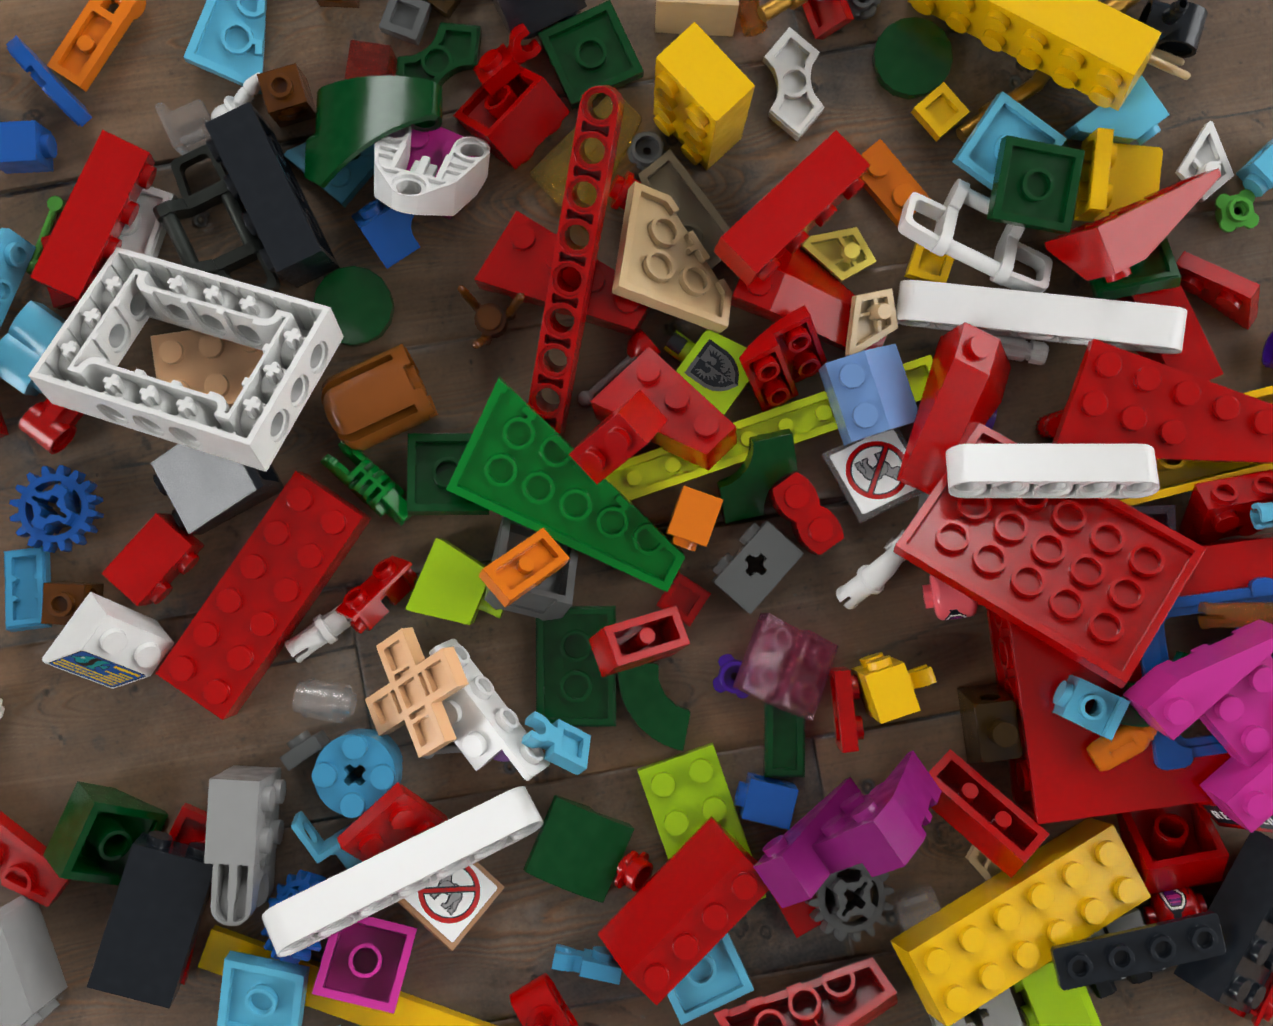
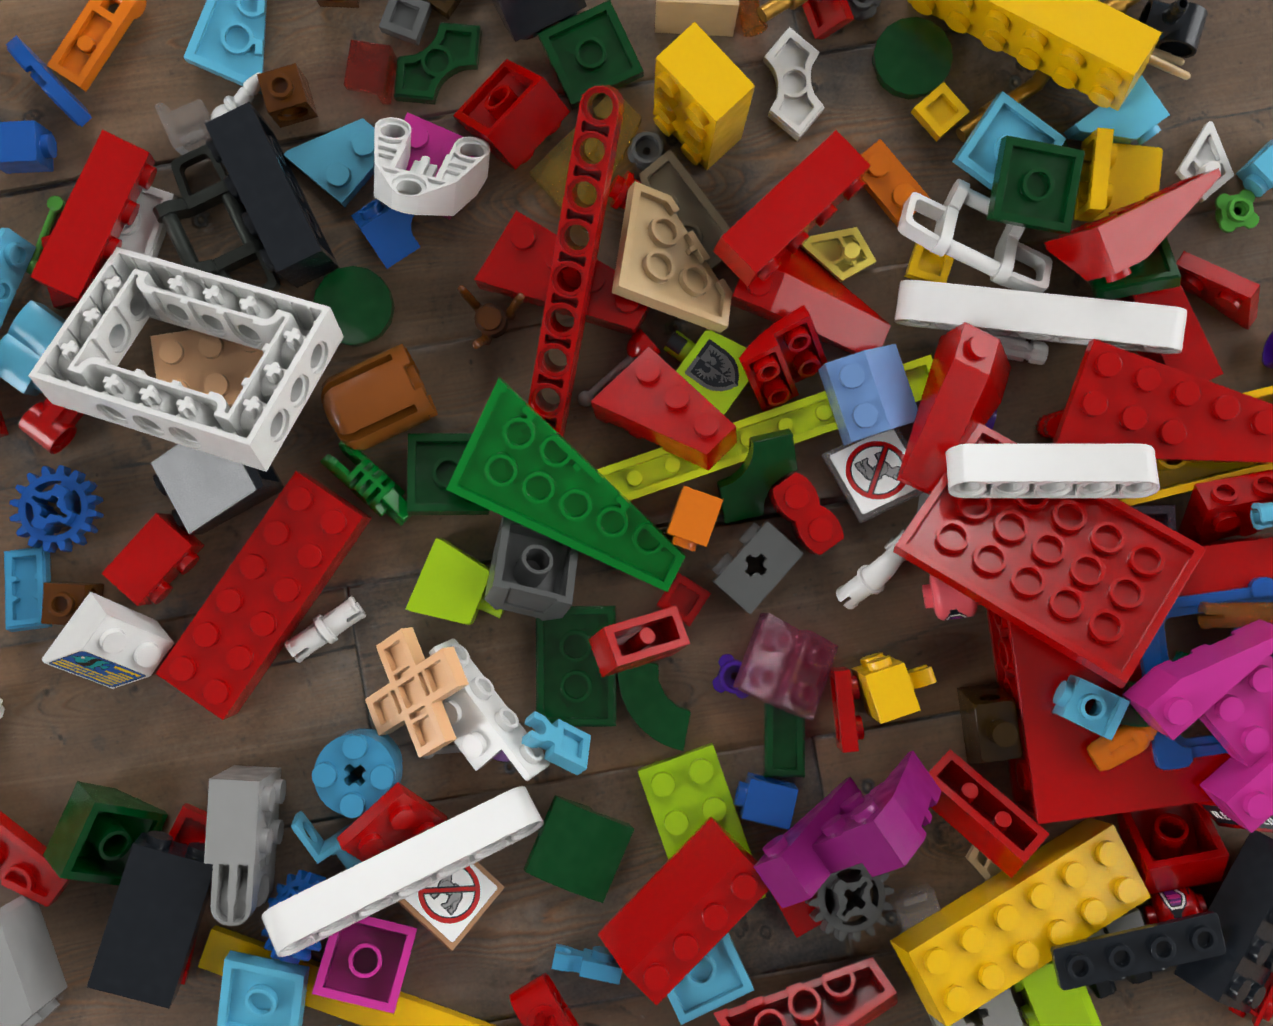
(303, 747): dark grey plate -> none
(324, 700): clear brick -> none
(362, 112): dark green panel -> none
(363, 603): red hinge -> none
(503, 64): red plate -> none
(524, 567): orange plate -> none
(618, 437): red brick -> none
(633, 871): red plate -> none
(870, 319): tan piece -> none

